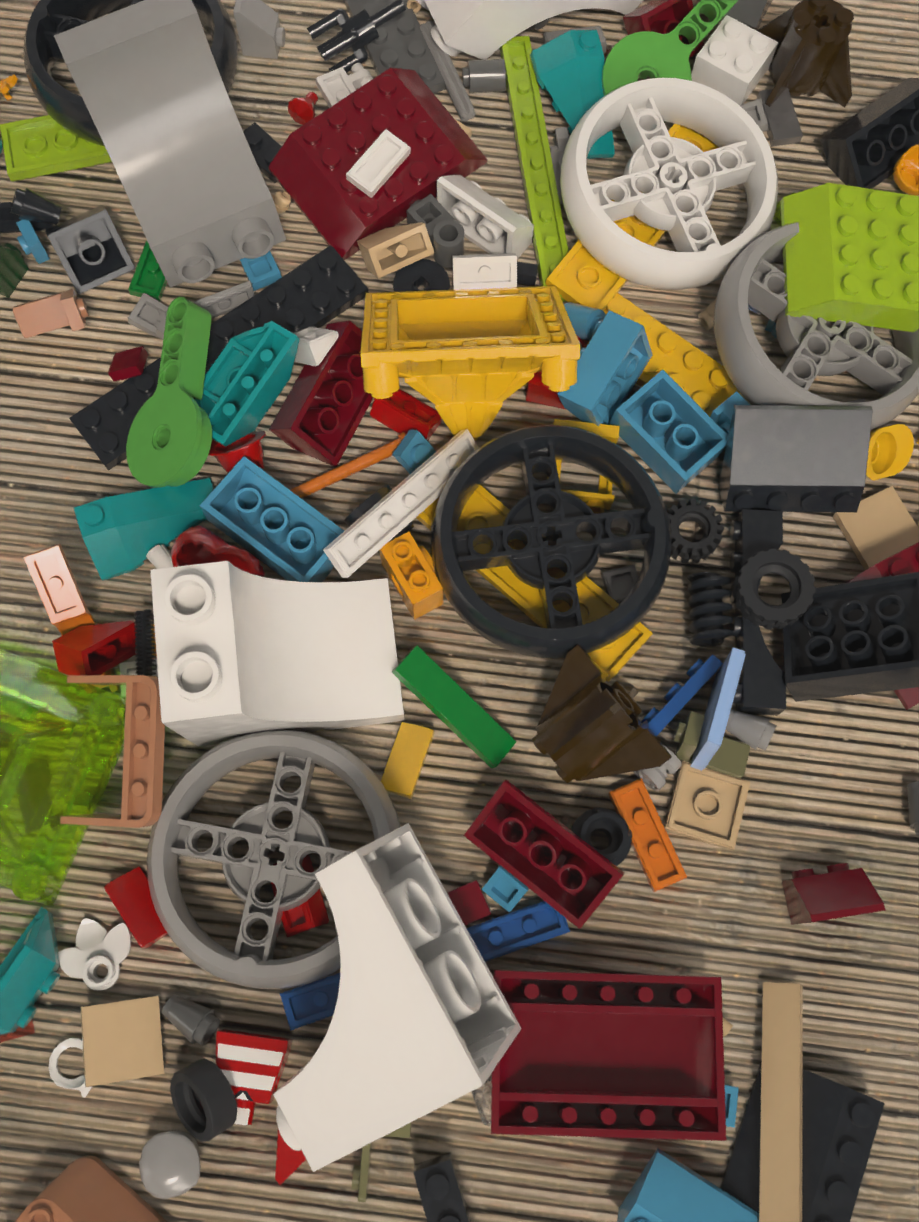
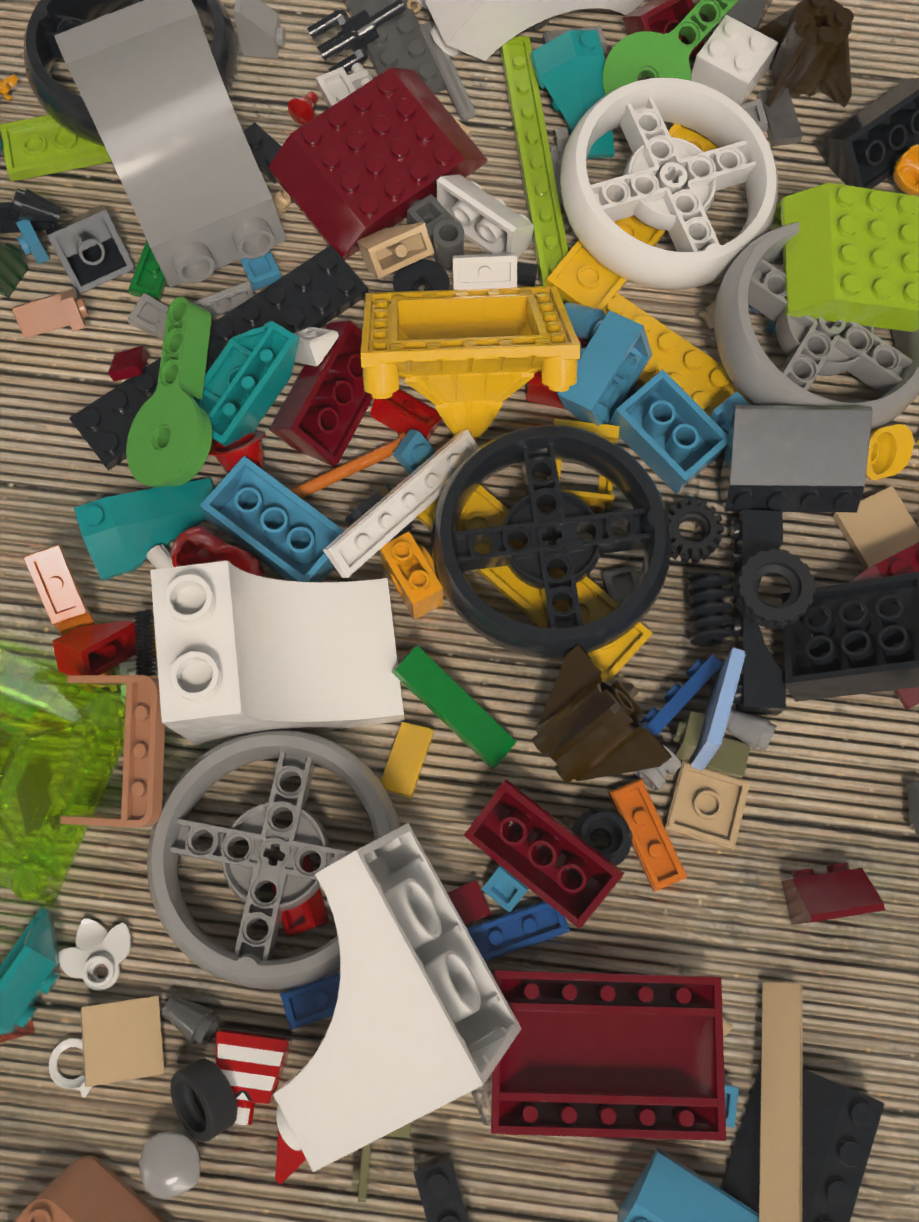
(134, 903): red slope -> none
(378, 163): white tile -> none
(484, 75): dark grey brick -> none

